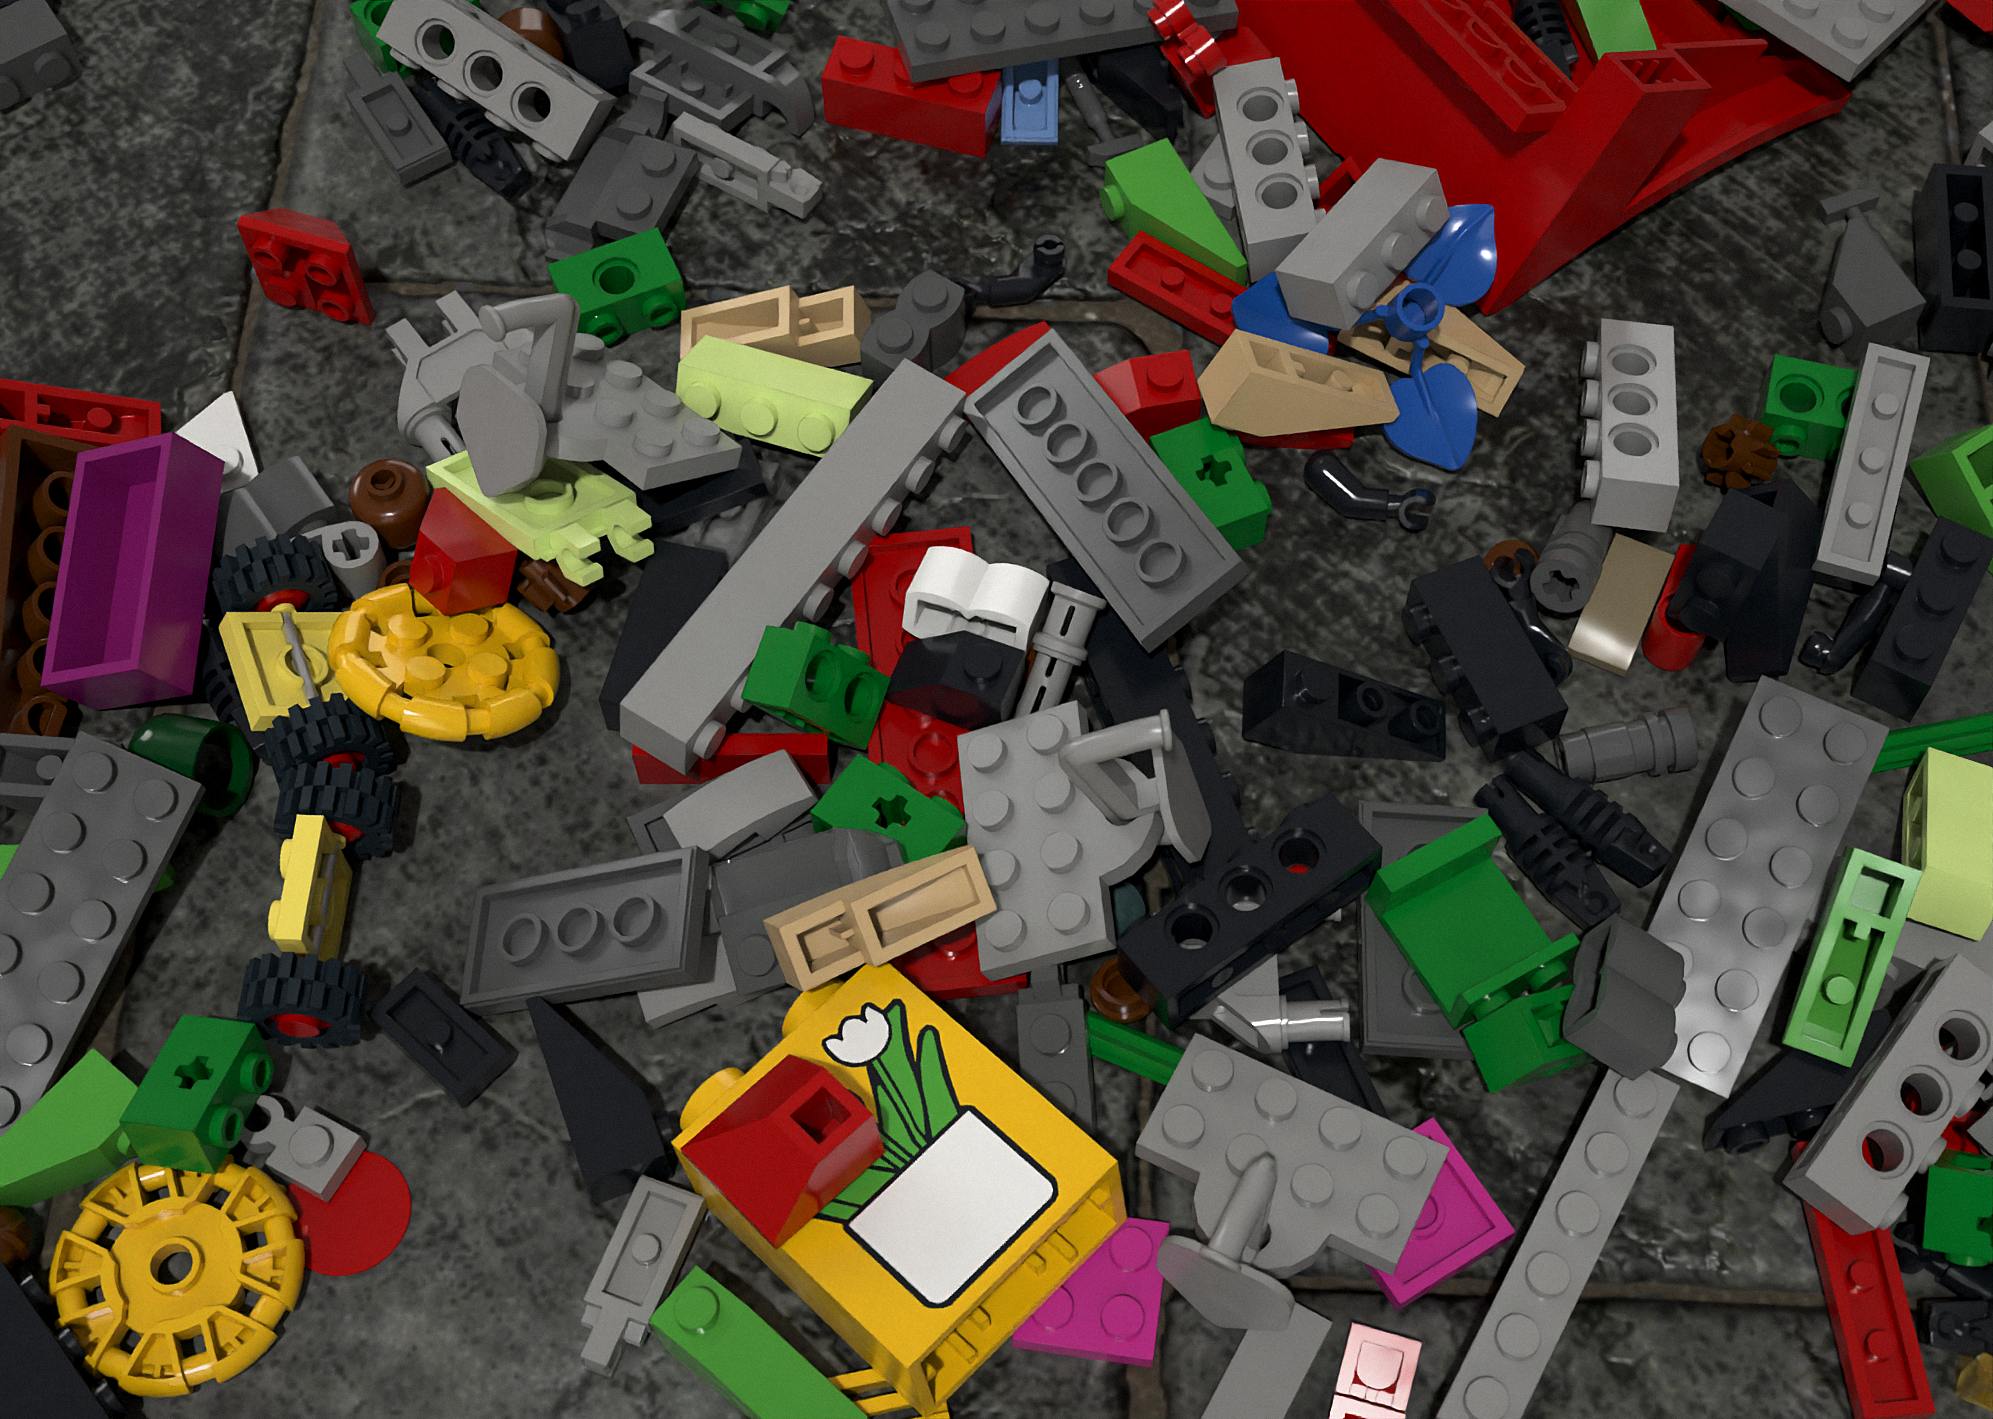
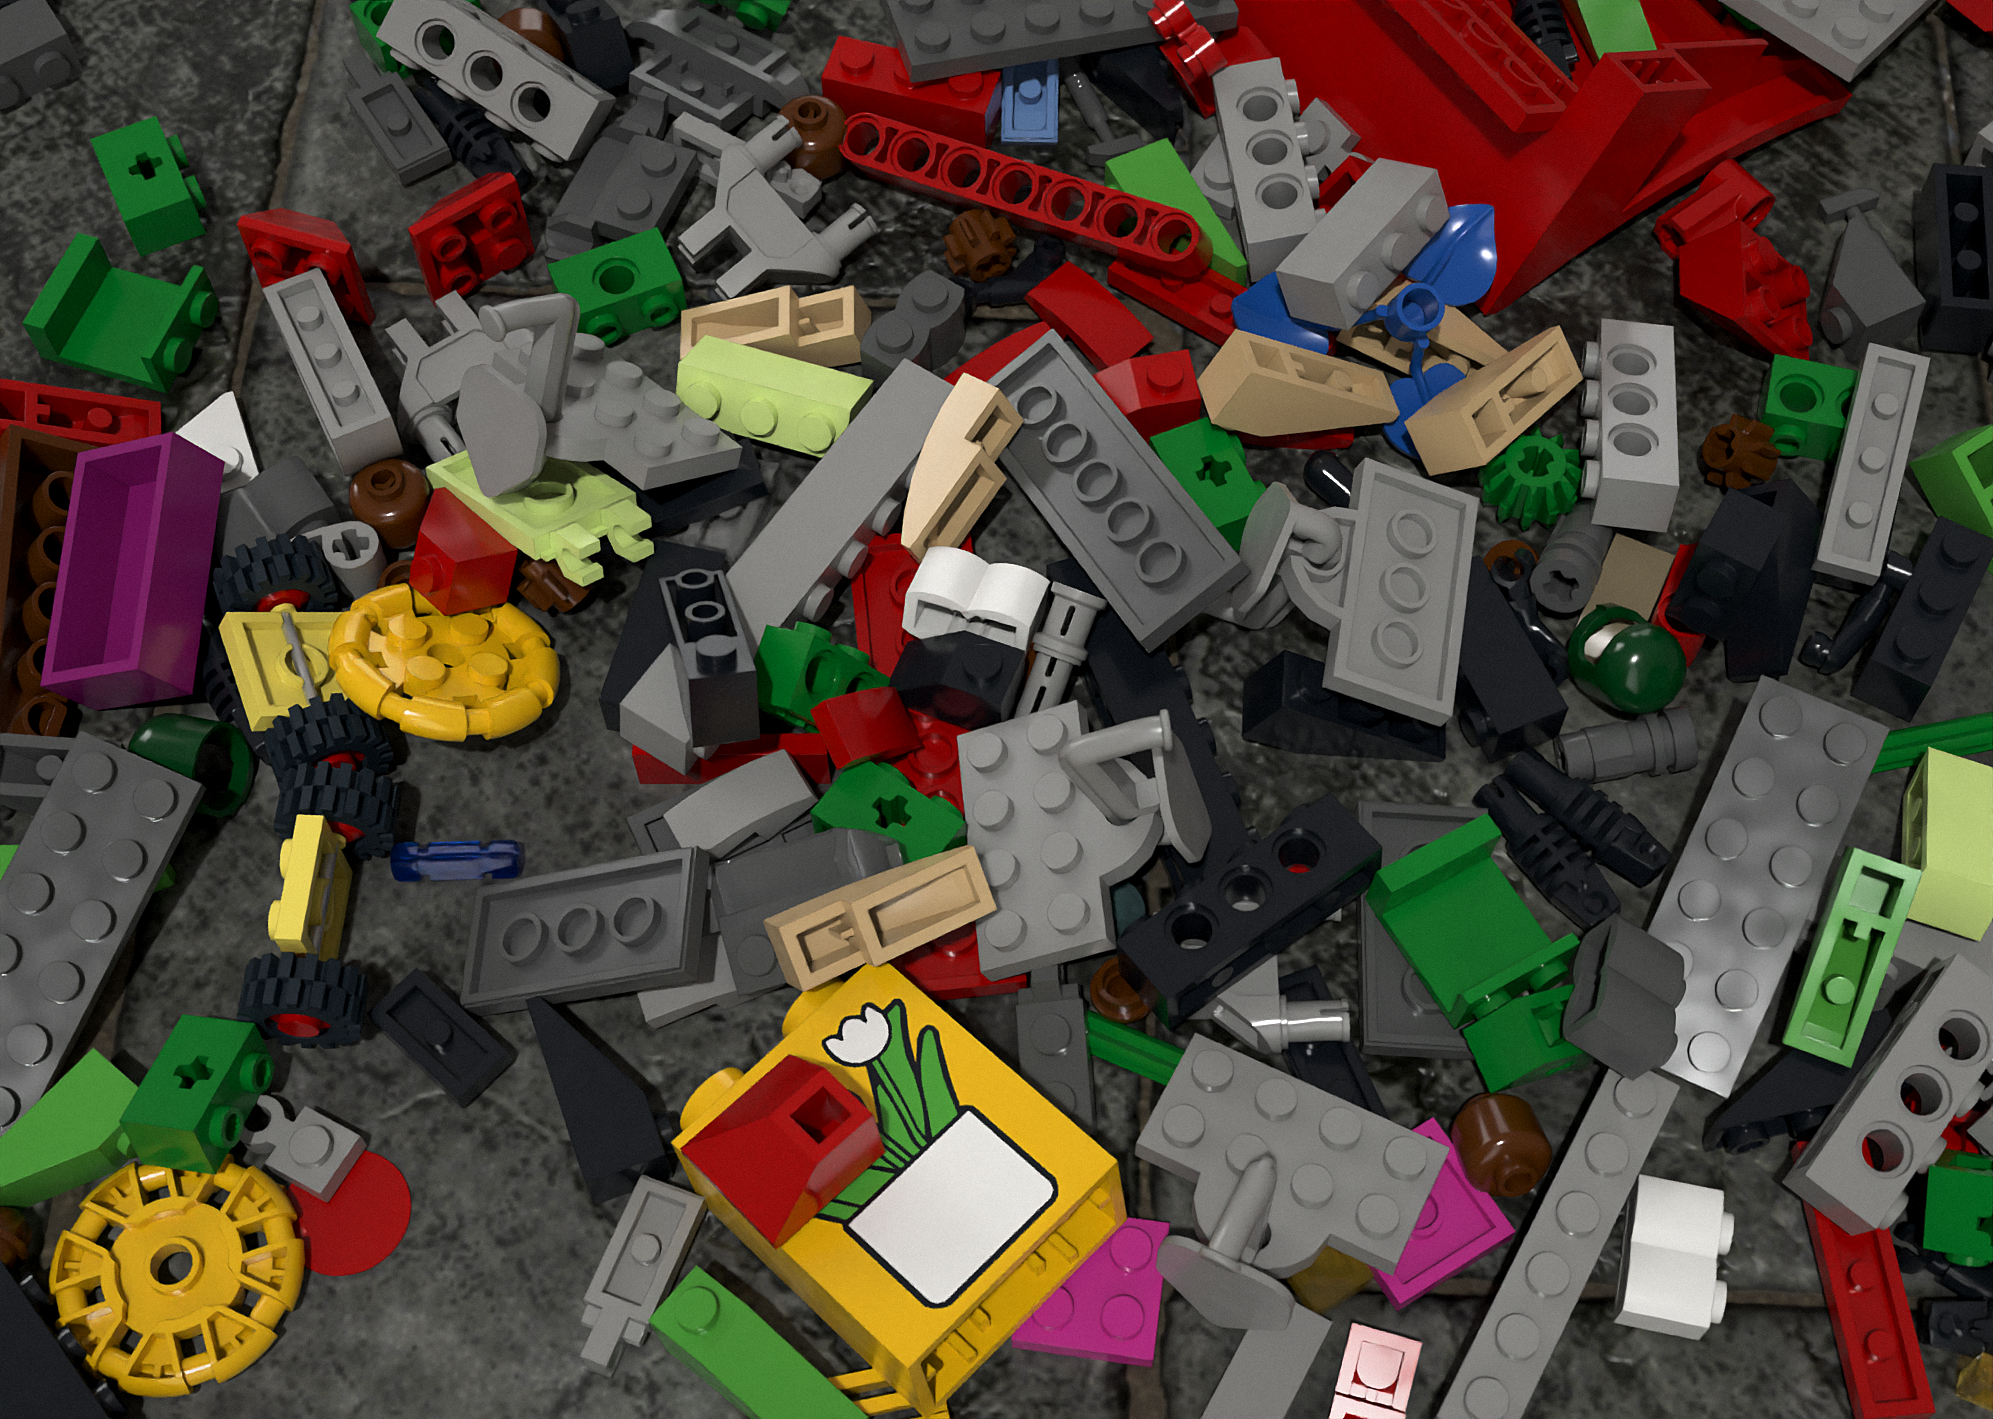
(119, 319): none -> green panel
(148, 185): none -> green brick
(333, 372): none -> light grey window
(455, 860): none -> clear blue axle
(471, 235): none -> red slope
(710, 658): none -> black slope
(763, 225): none -> light grey connector
(821, 130): none -> reddish brown head
(865, 726): none -> red slope
(957, 466): none -> tan slope
(979, 245): none -> reddish brown gear
(1042, 210): none -> red beam
(1089, 315): none -> red slope
(1328, 138): none -> light grey plate
(1330, 1280): none -> clear yellow tile
(1376, 575): none -> light grey plate
(1493, 405): none -> tan slope
(1501, 1145): none -> reddish brown head
(1532, 479): none -> green gear
(1638, 668): none -> dark green helmet
(1672, 1258): none -> white brick
(1721, 199): none -> red piece
(1748, 289): none -> red slope

